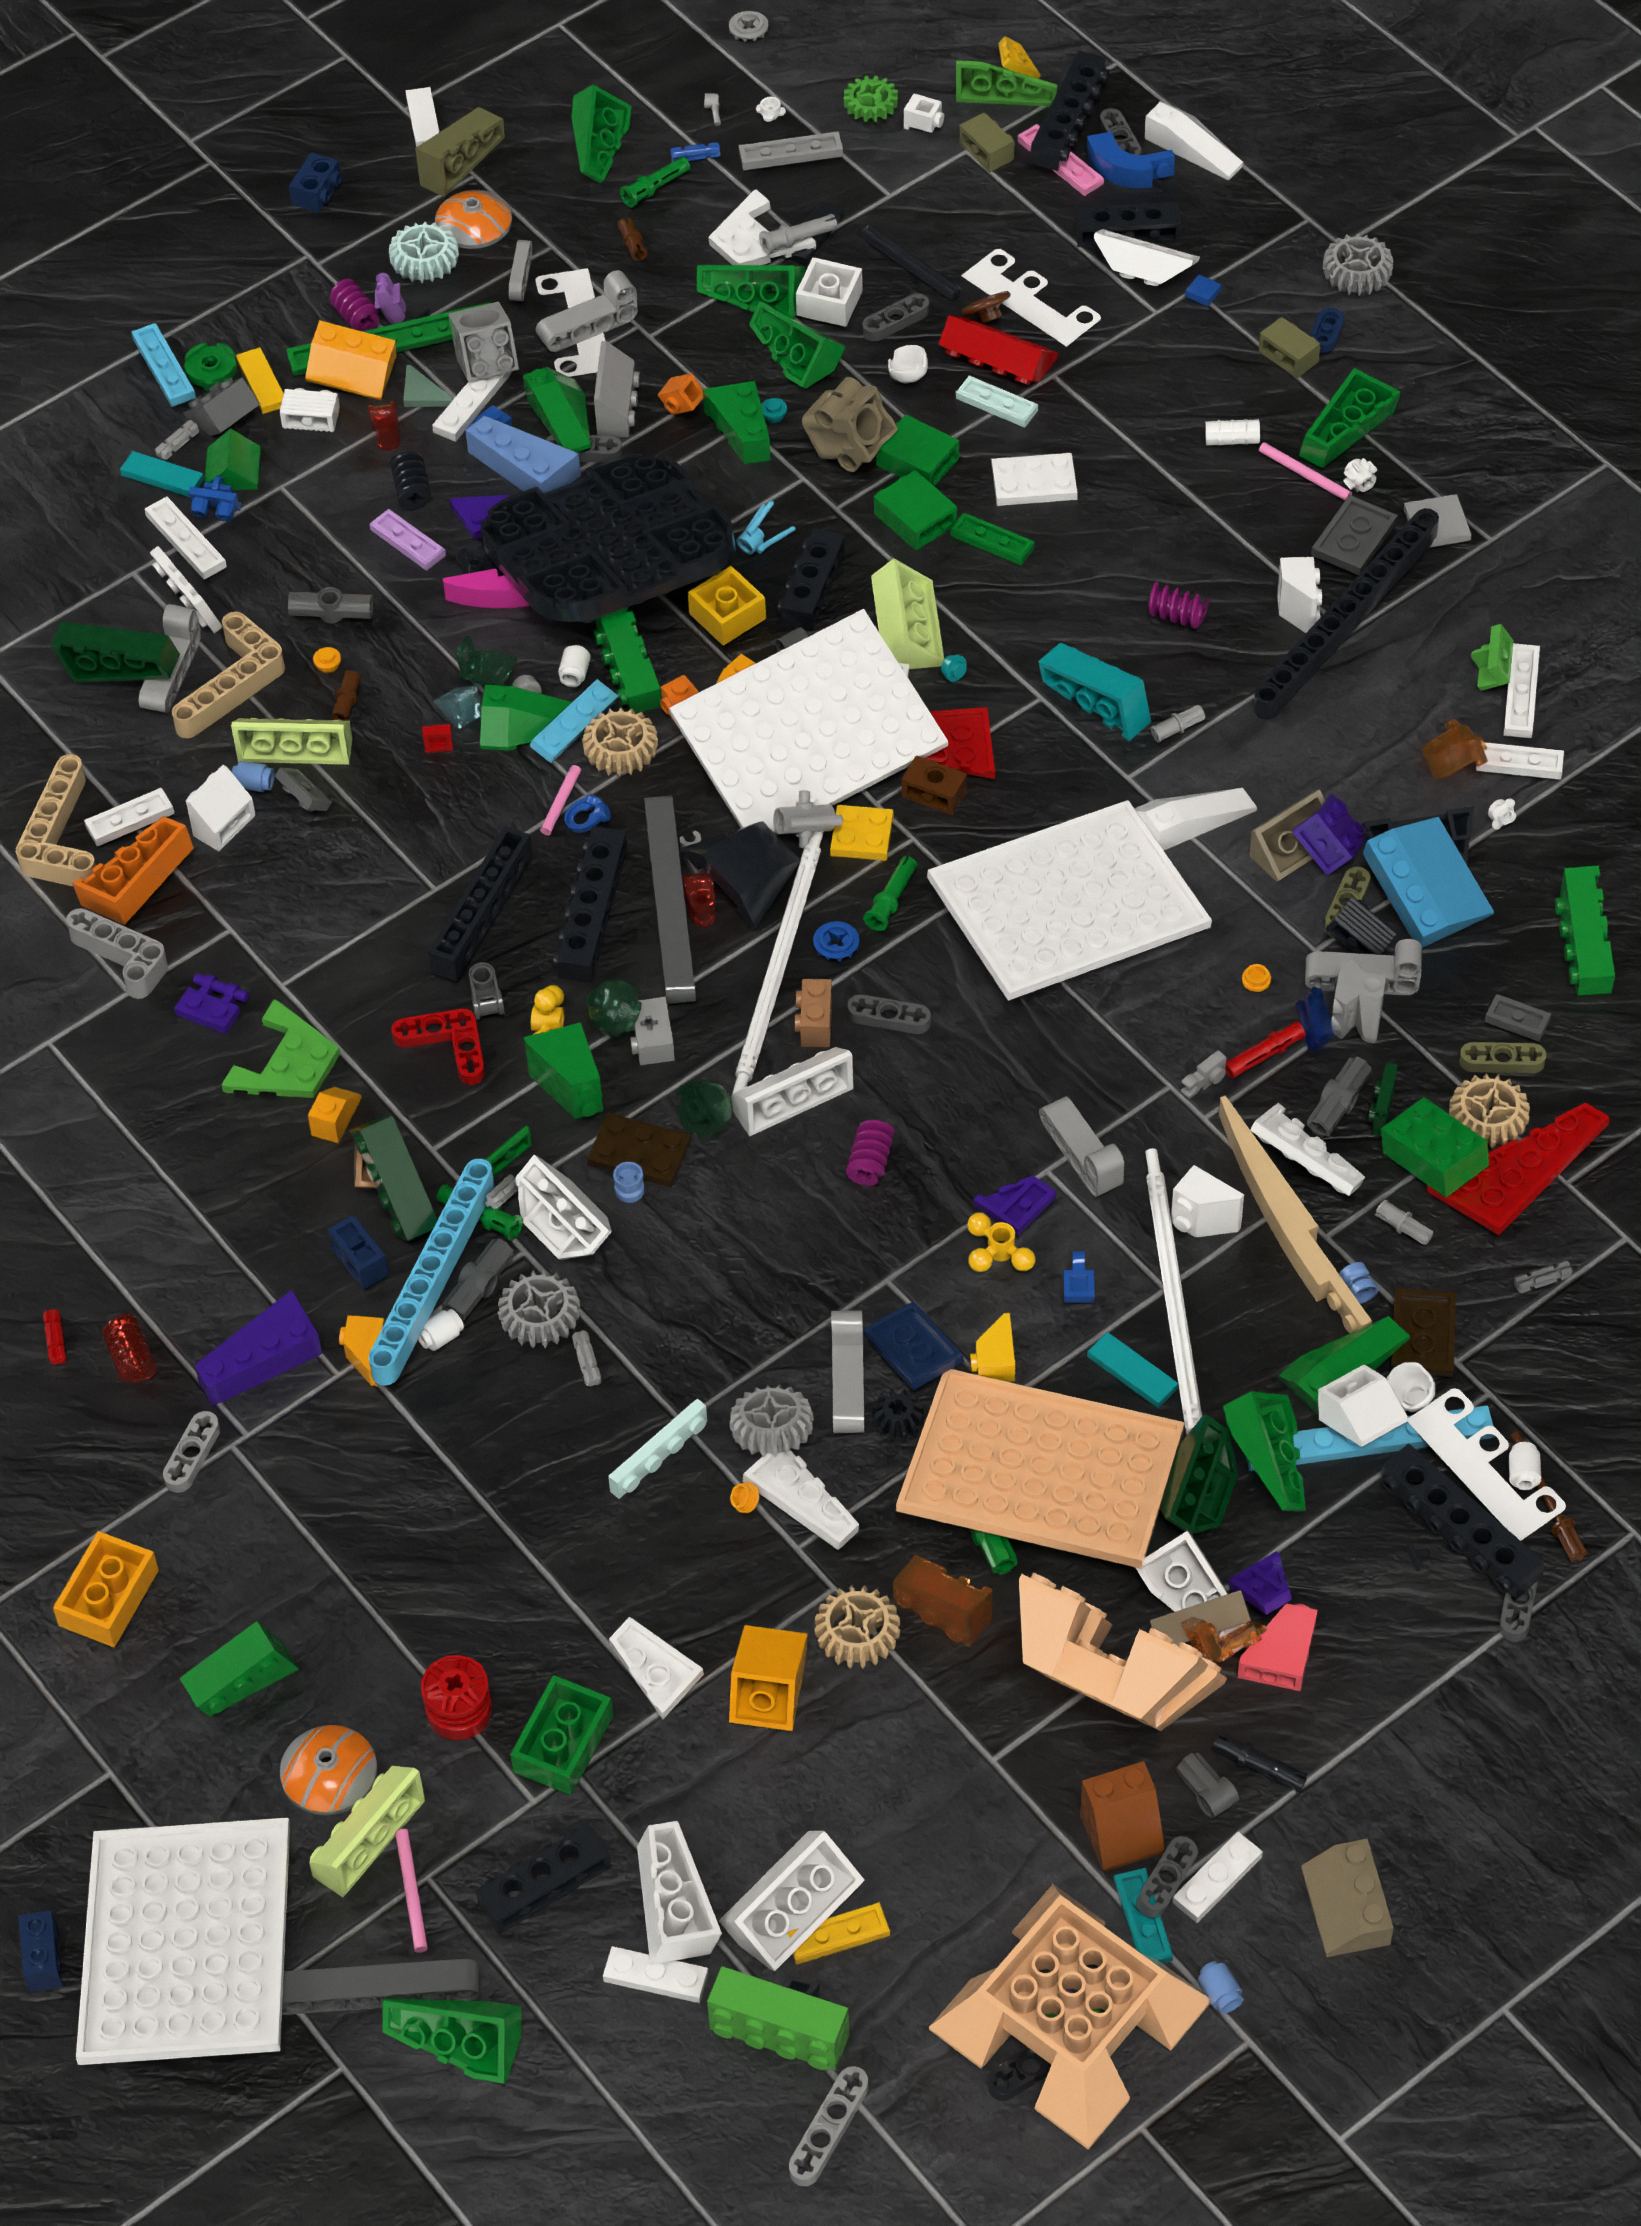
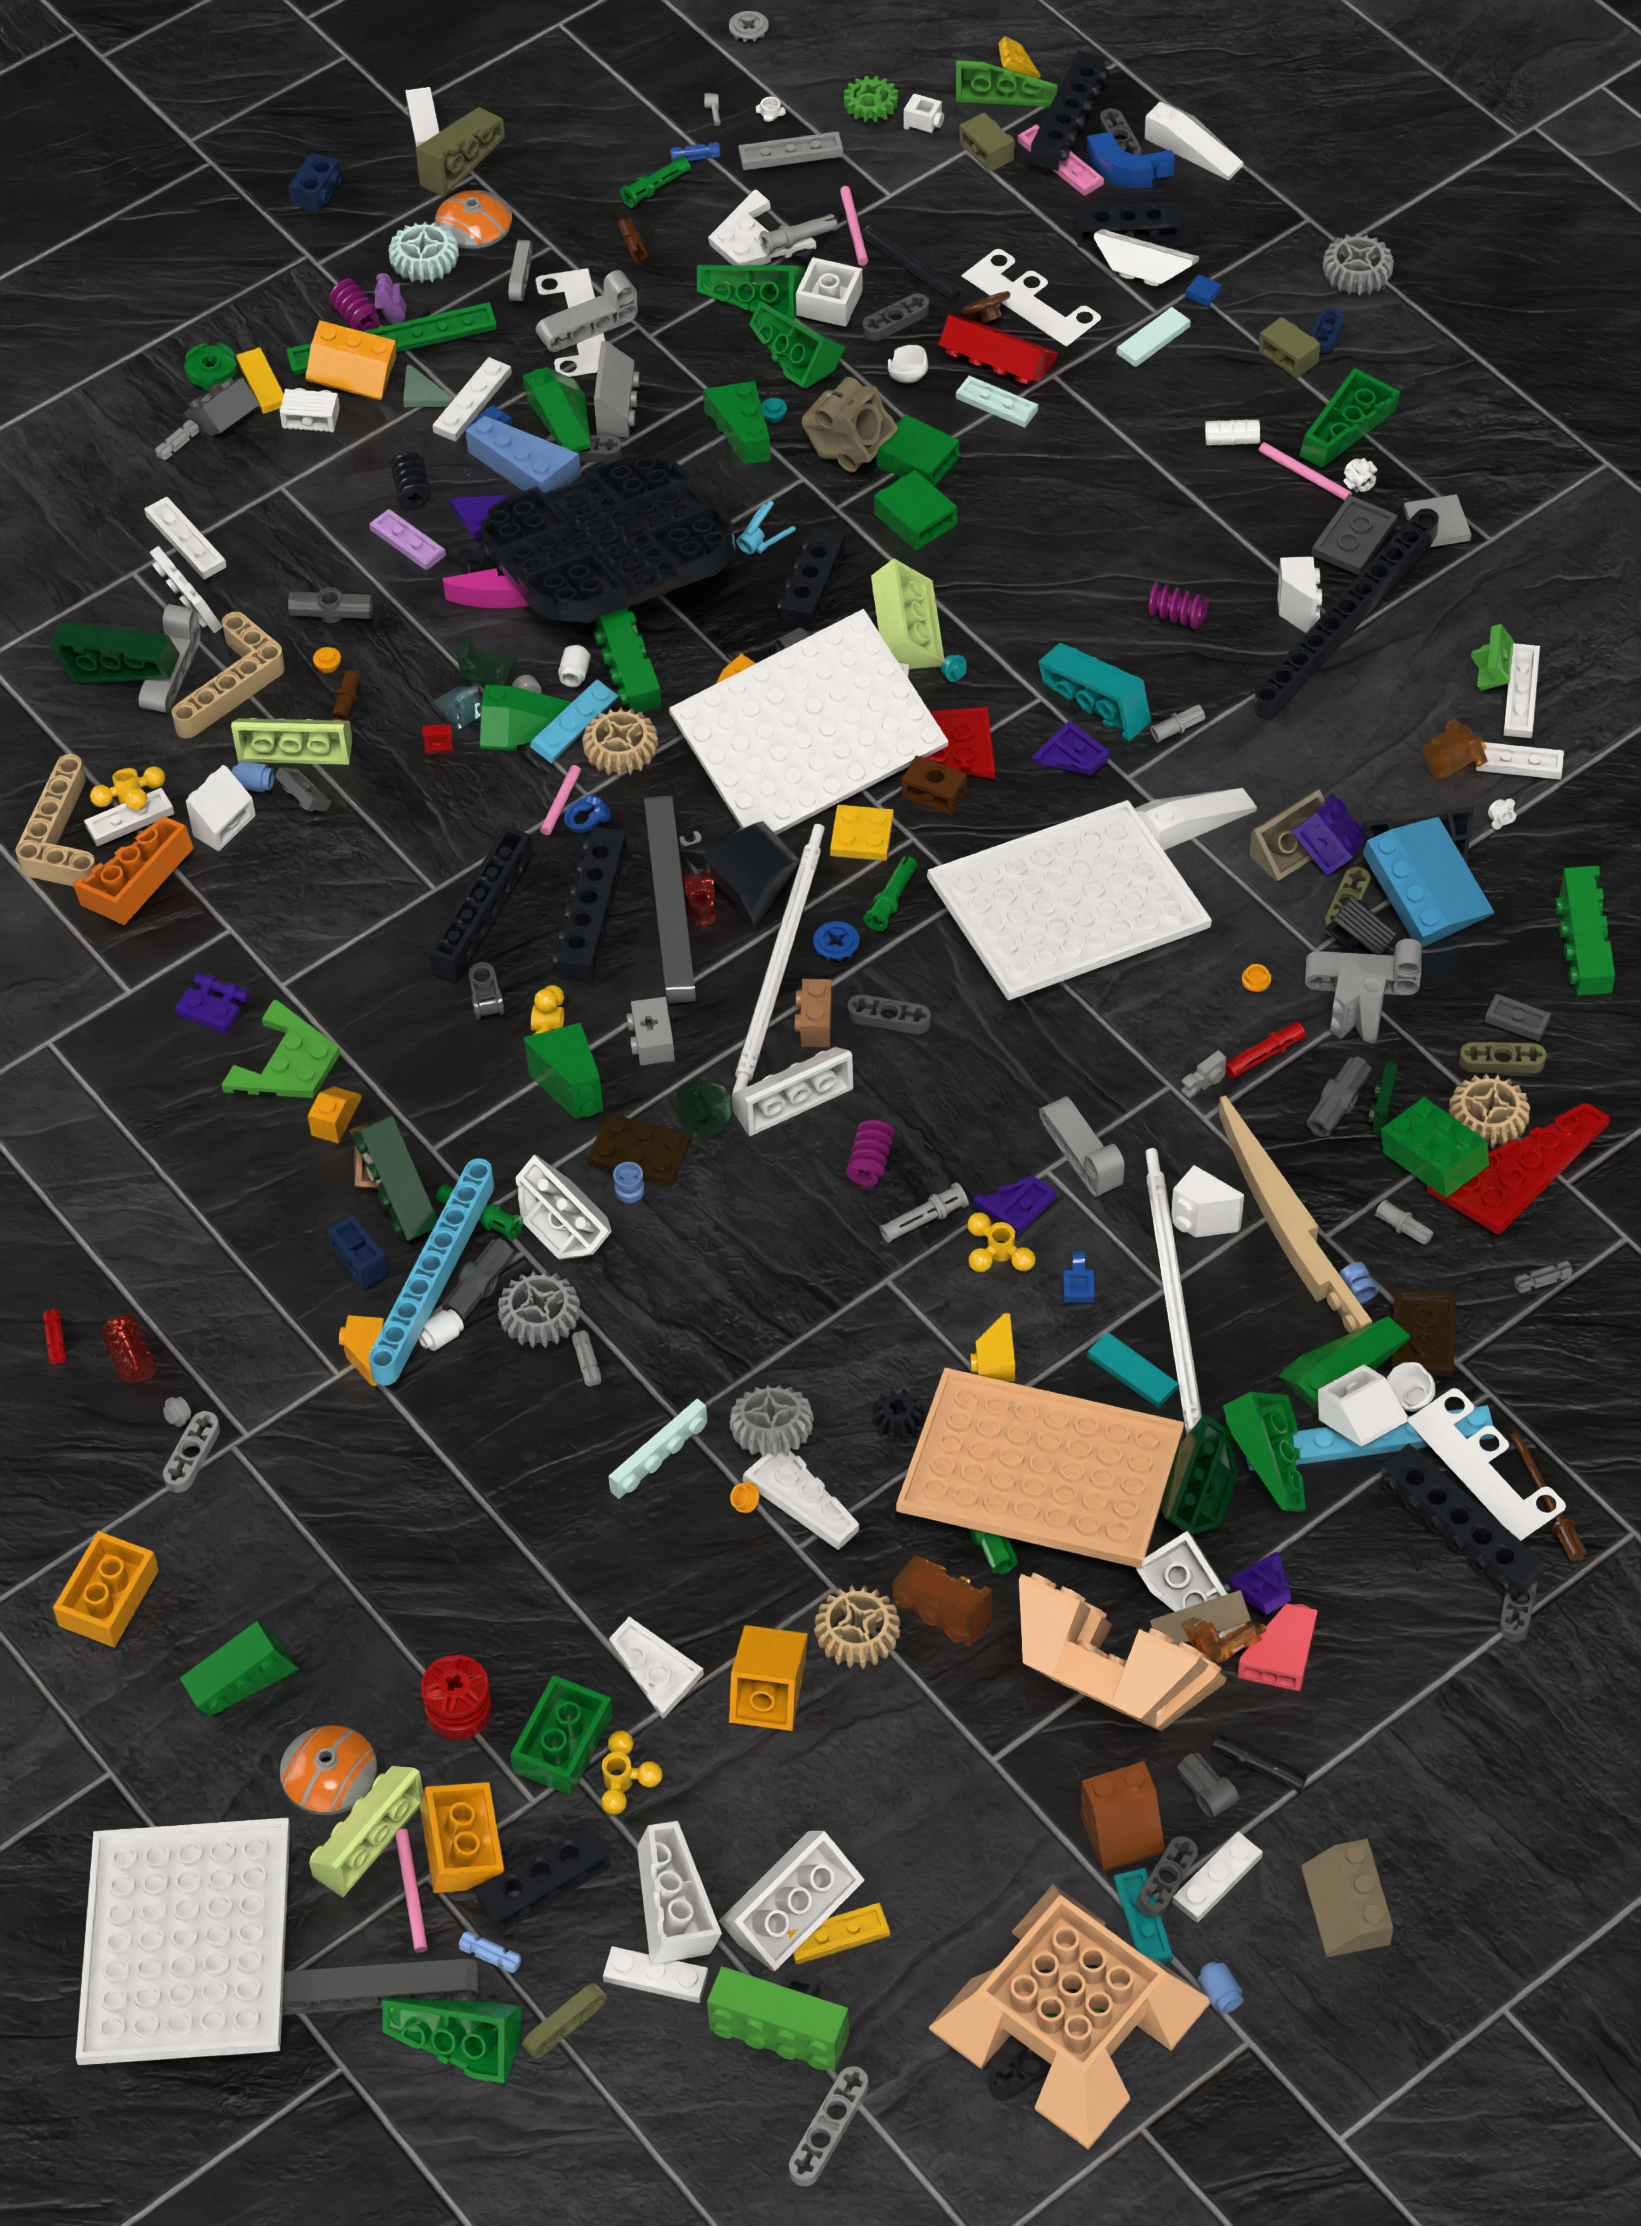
(40, 1951): dark blue brick -> none
(128, 788): none -> yellow piece
(140, 955): light grey beam -> none
(161, 473): teal tile -> none
(163, 364): medium azure plate -> none
(177, 1411): none -> light grey plate
(214, 495): blue hips -> none
(235, 460): green slope -> none
(259, 1351): dark purple wedge -> none
(385, 425): clear red piece -> none
(457, 1034): red beam -> none
(460, 1836): none -> light orange slope
(483, 341): light grey brick -> none
(490, 1952): none -> light blue axle
(501, 1192): light grey axle -> none
(510, 1150): green slope -> none
(564, 2020): none -> olive beam
(598, 128): green wedge -> none
(613, 1007): clear green cylinder -> none
(648, 1774): none -> yellow piece
(676, 692): orange brick -> none
(681, 394): orange brick -> none
(727, 605): yellow brick -> none
(805, 819): light grey pin -> none
(847, 1371): light grey beam -> none
(854, 225): none -> bright pink bar
(913, 1345): dark blue tile -> none
(938, 1209): none -> light grey pin
(992, 538): green tile -> none
(1034, 479): white plate -> none
(1072, 751): none -> dark purple wing
(1153, 337): none -> light aqua tile
(1309, 1151): white wing -> none
(1314, 1020): clear blue tile -> none
(1524, 1466): white brick -> none

